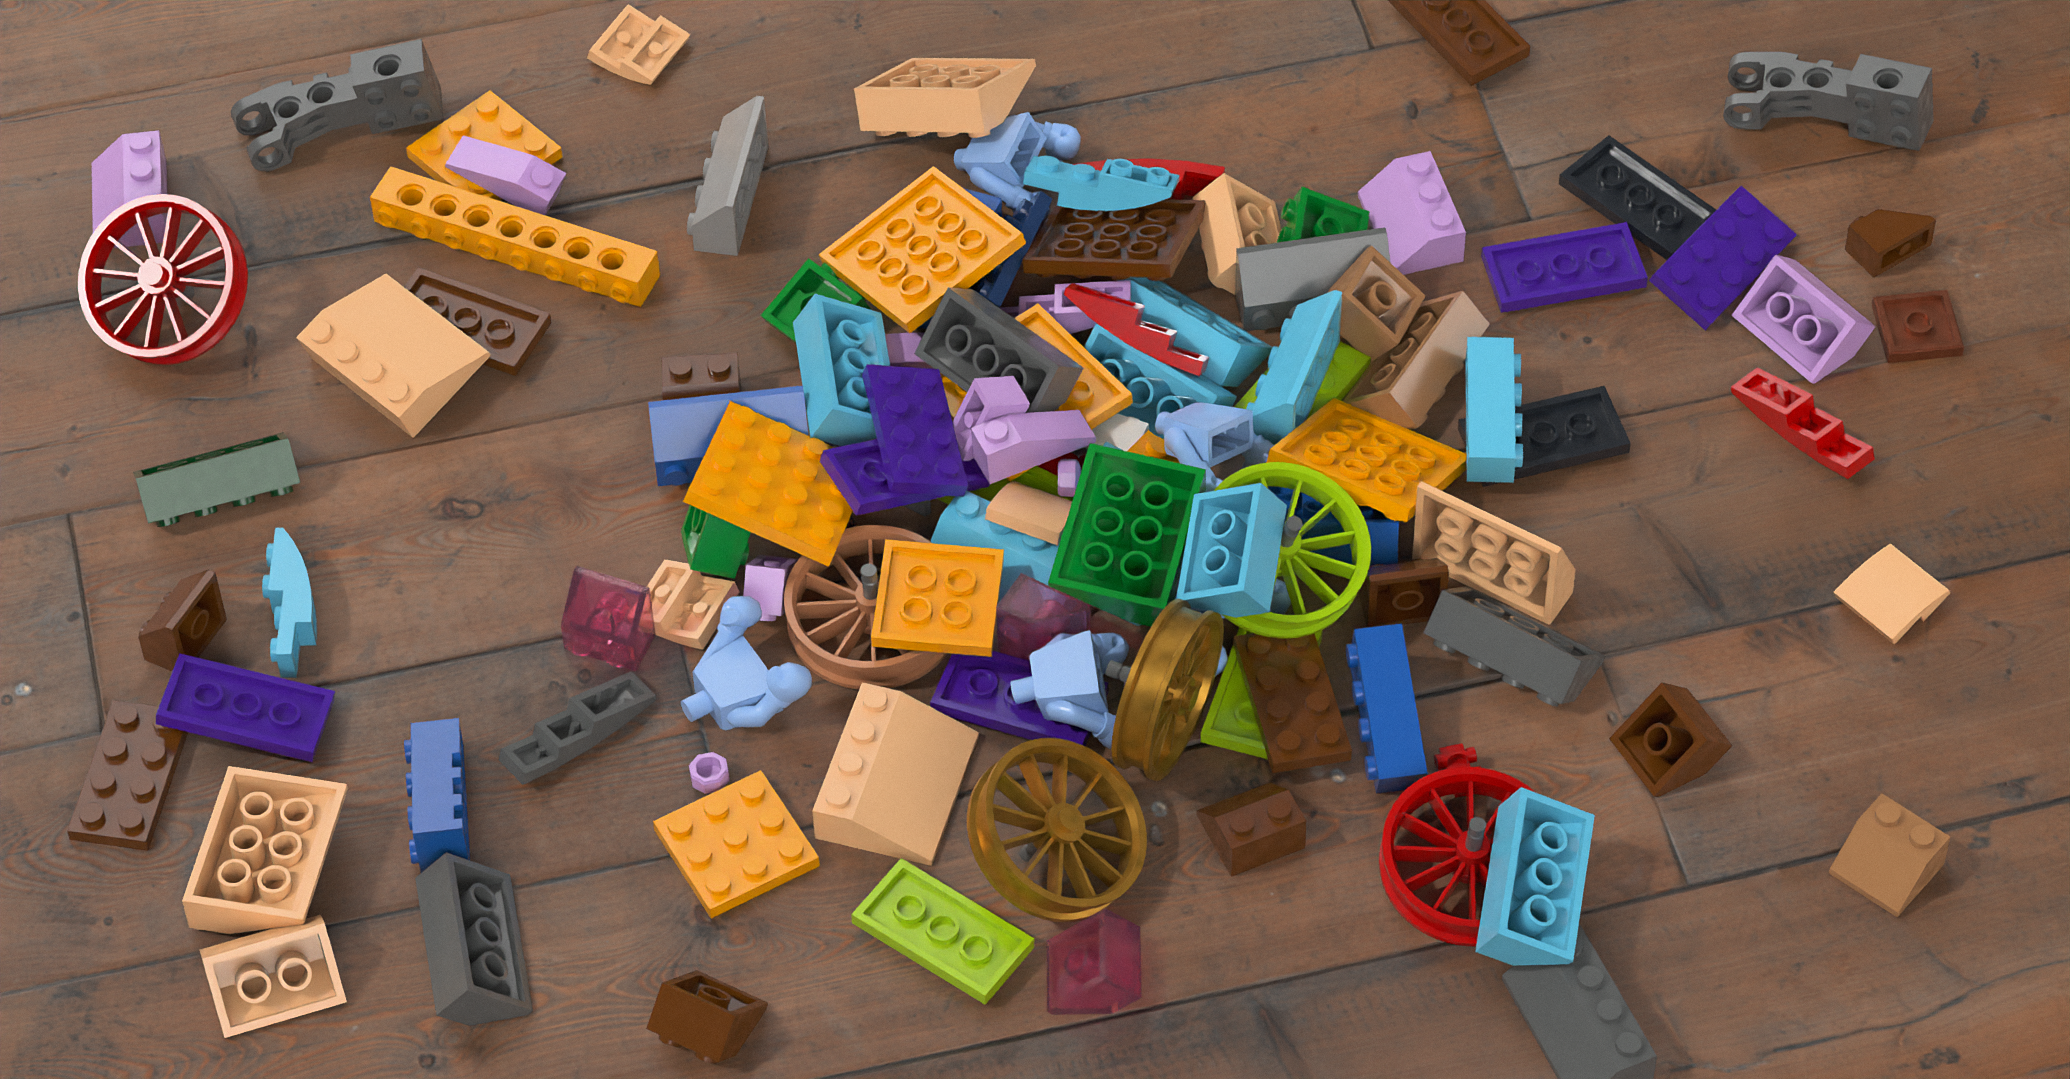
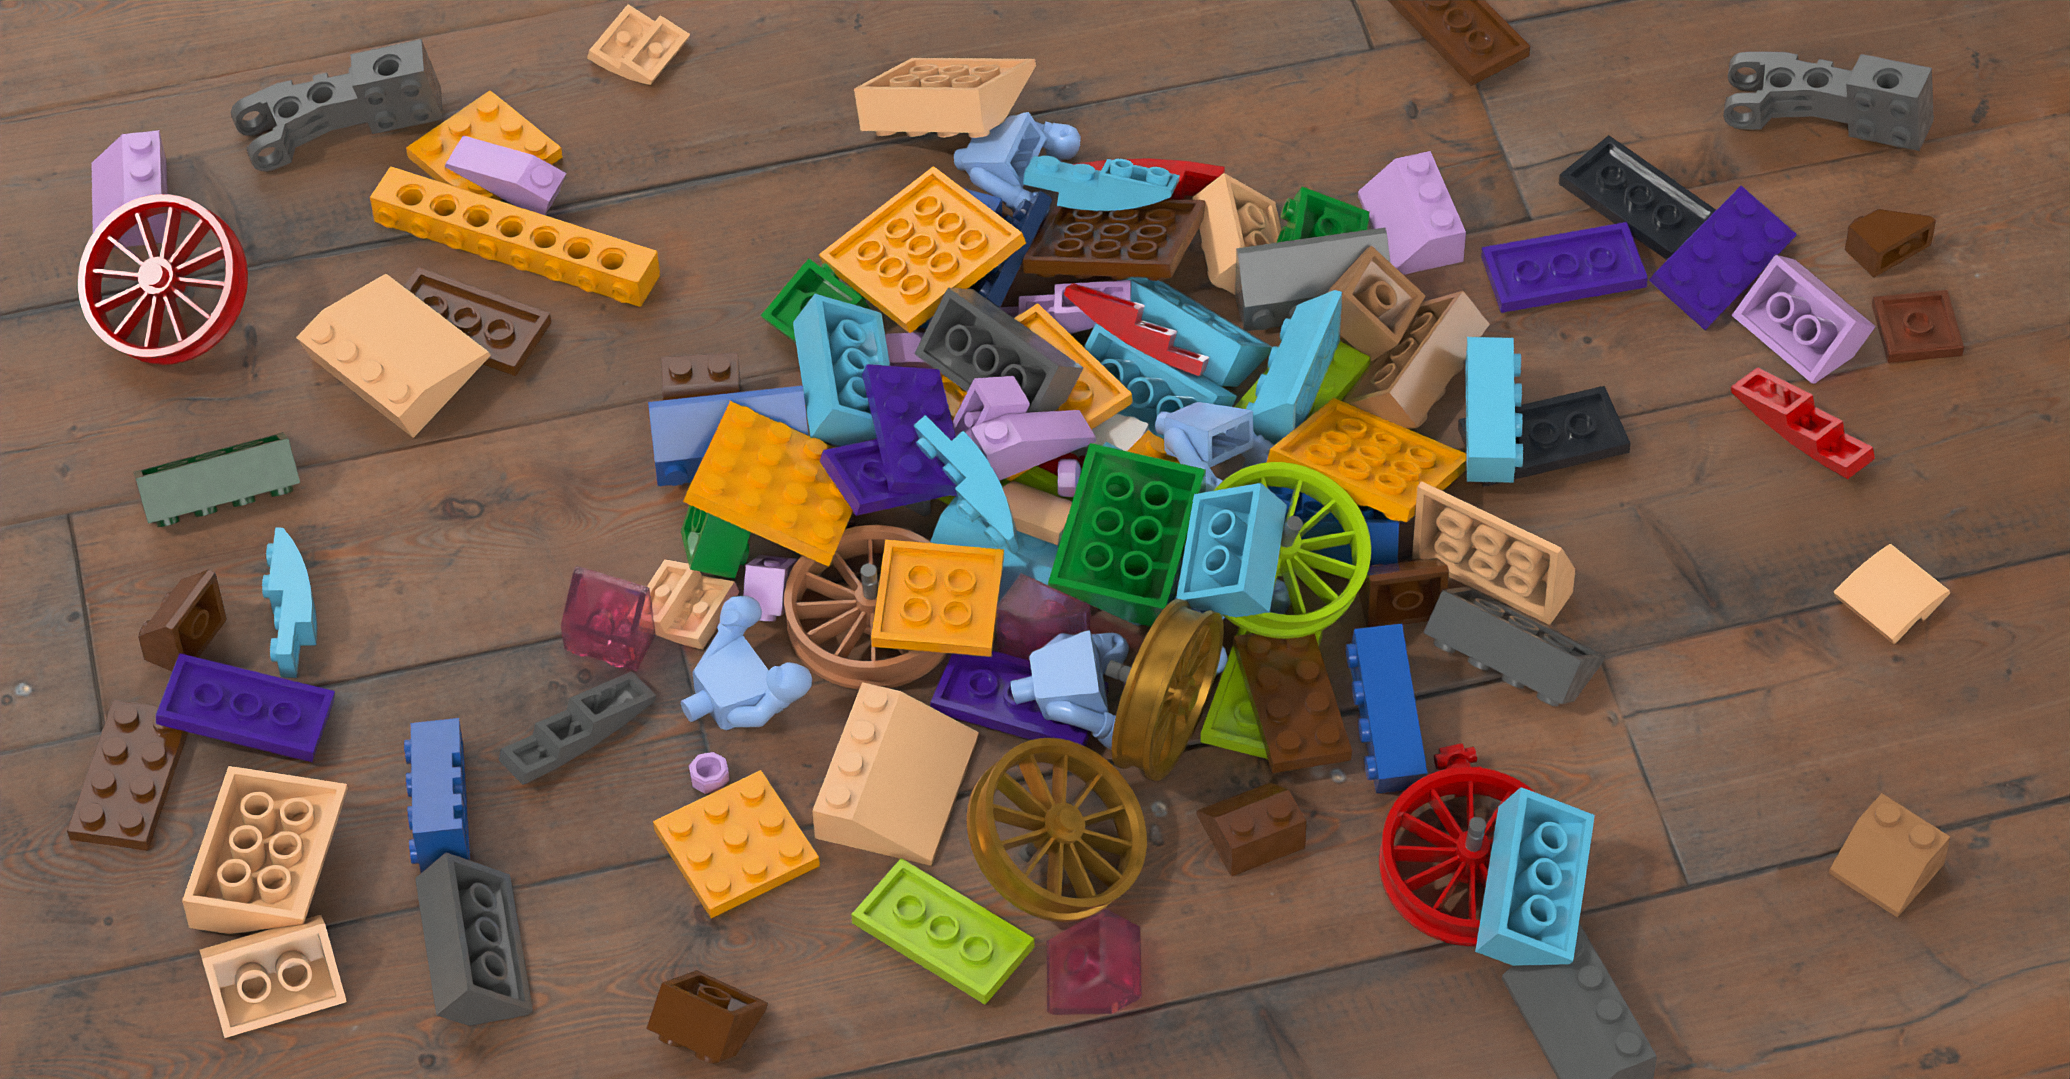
(730, 180): light grey slope -> none
(976, 482): none -> medium azure slope
(1670, 740): reddish brown slope -> none

